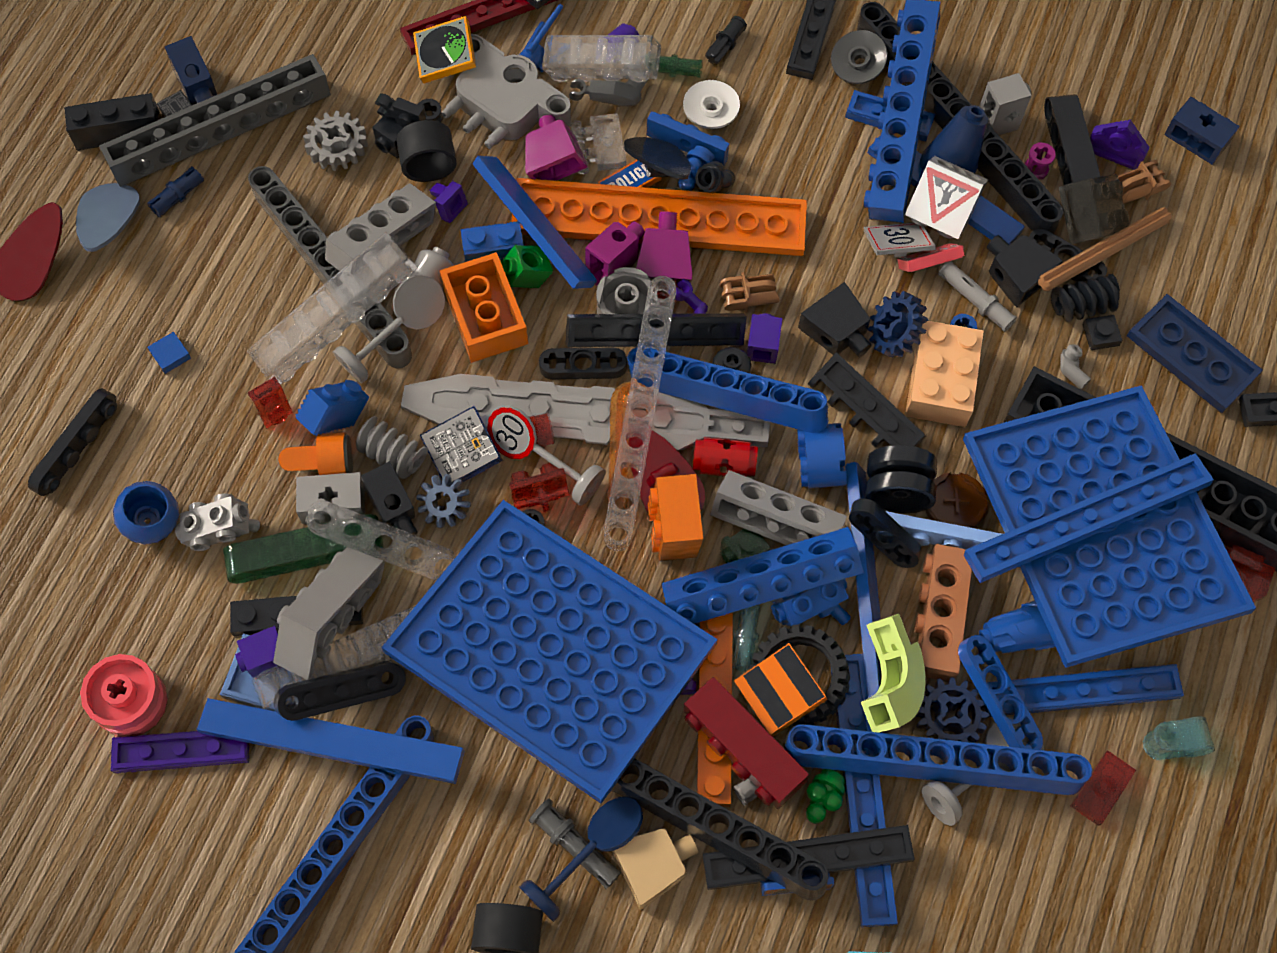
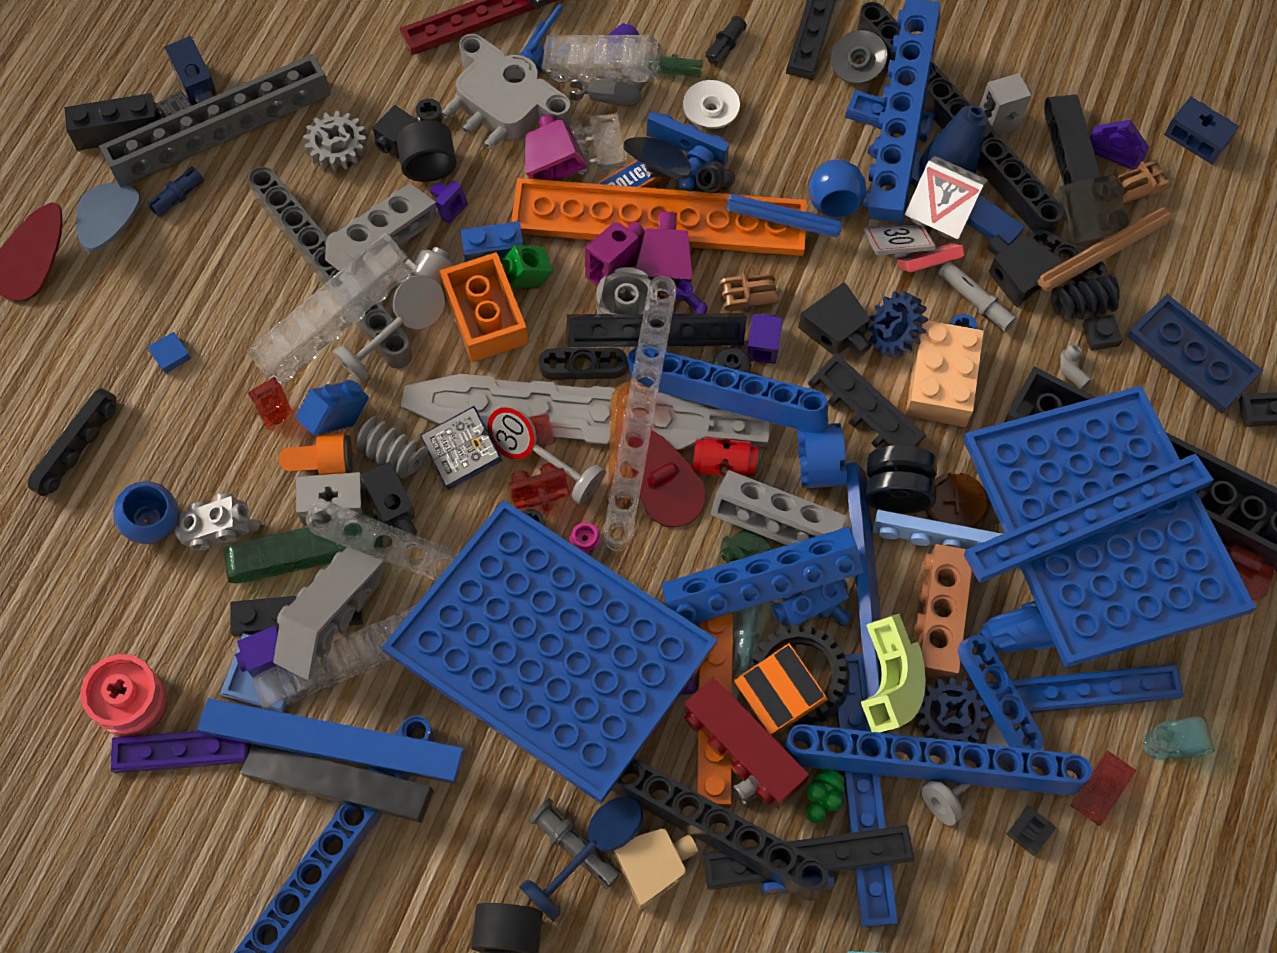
(338, 782): none -> black tile
(339, 690): black plate -> none
(402, 110): black plate -> none
(434, 495): sand blue gear -> none
(444, 50): tile -> none
(534, 222): blue tile -> none
(582, 530): none -> dark pink plate
(675, 517): orange brick -> none
(784, 215): none -> blue axle
(837, 188): none -> blue helmet
(871, 518): black beam -> none
(1031, 830): none -> black tile
(1035, 158): magenta bush -> none

